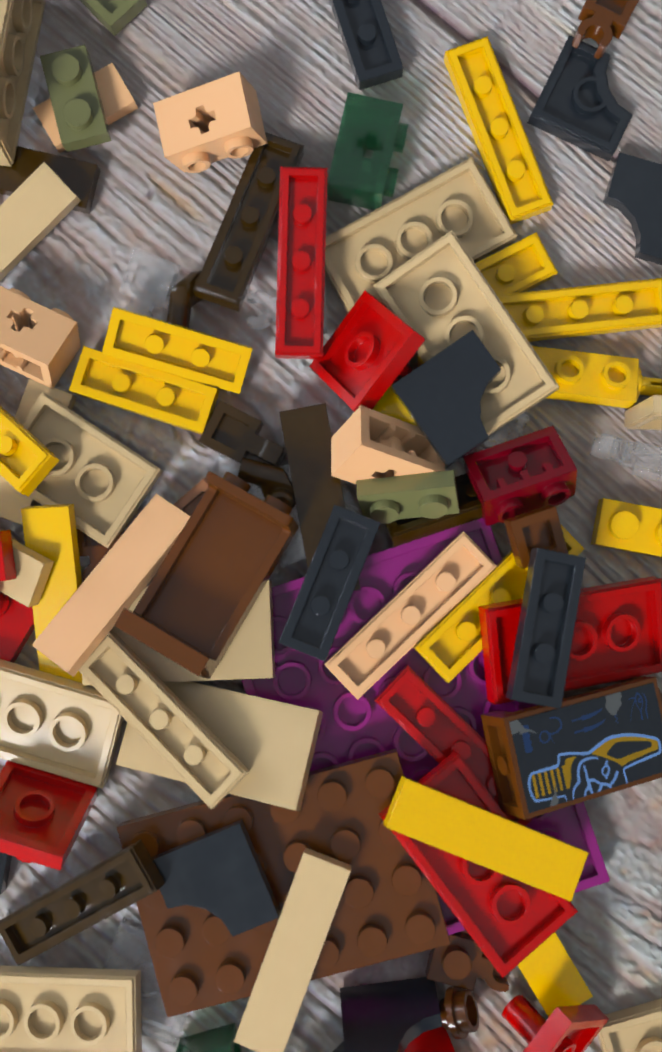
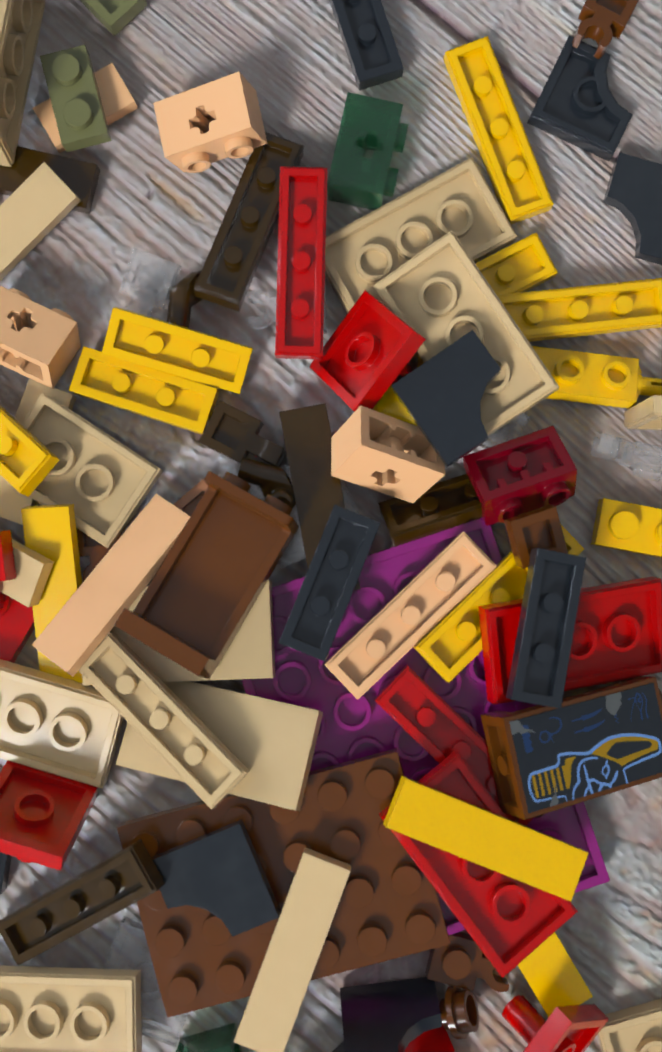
(408, 496): olive plate -> none

